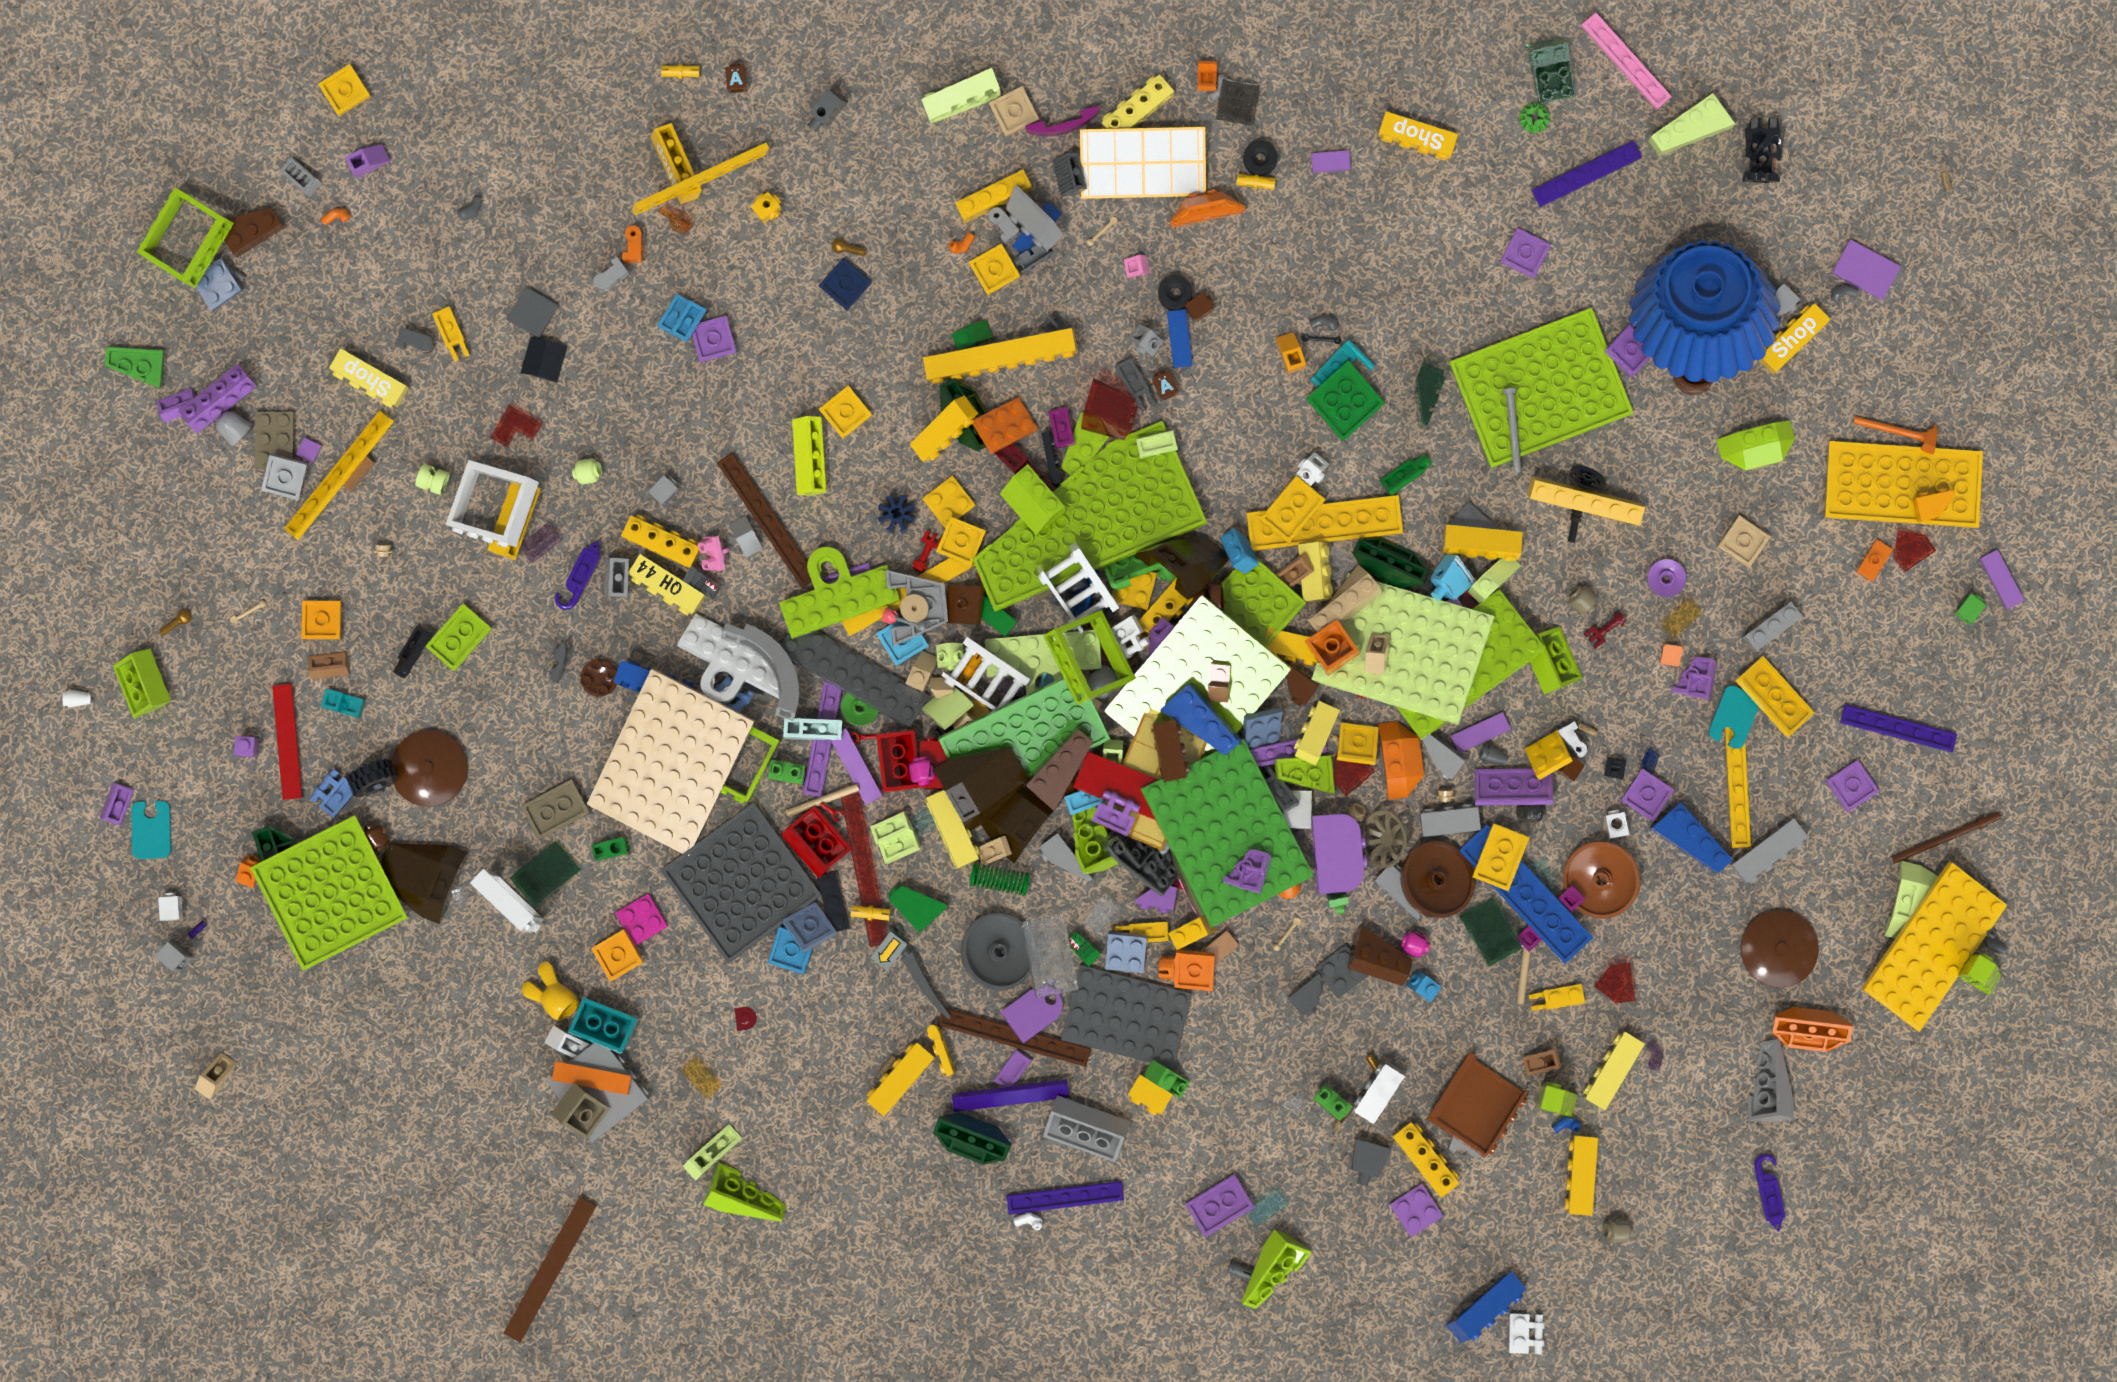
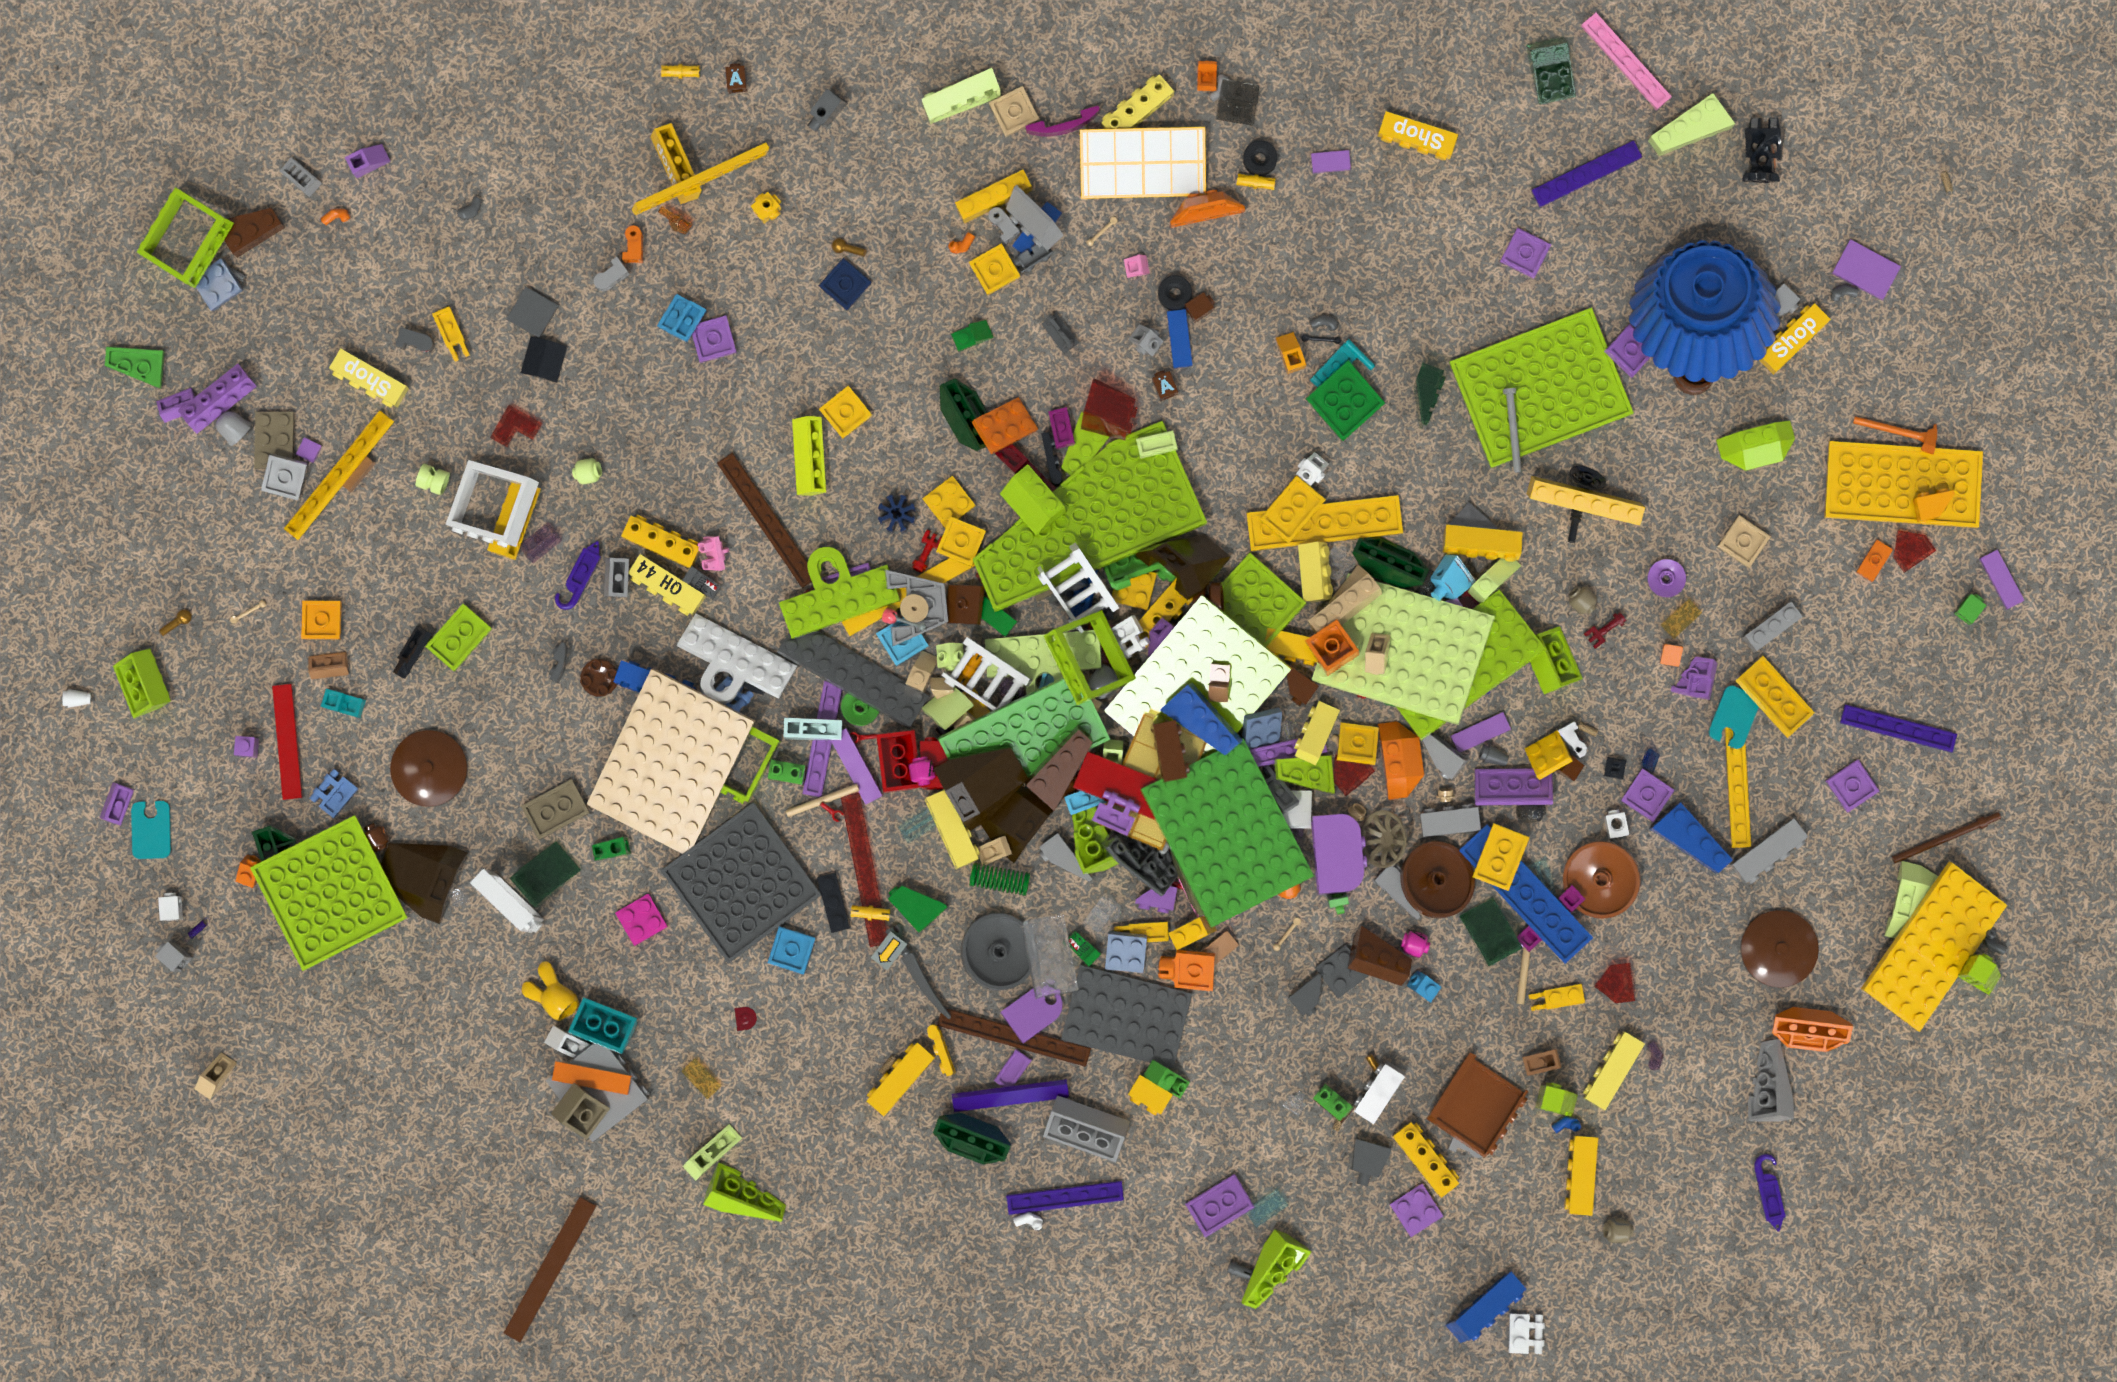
(344, 90): yellow plate -> none
(372, 778): black bush -> none
(382, 550): tan plate -> none
(617, 955): light orange plate -> none
(664, 490): light grey brick -> none
(745, 536): light grey slope -> none
(776, 659): light grey arch -> none
(809, 927): sand blue plate -> none
(816, 841): red slope -> none
(895, 837): yellowish green slope -> none
(943, 429): yellow brick -> none
(1000, 355): yellow brick -> none
(1069, 174): dark grey brick -> none
(1134, 382): dark grey hinge -> none
(1239, 551): dark azure brick -> none
(1250, 872): medium lavender slope -> none
(1295, 570): medium nougat slope -> none
(1405, 474): green hinge -> none
(1526, 121): bright green gear -> none

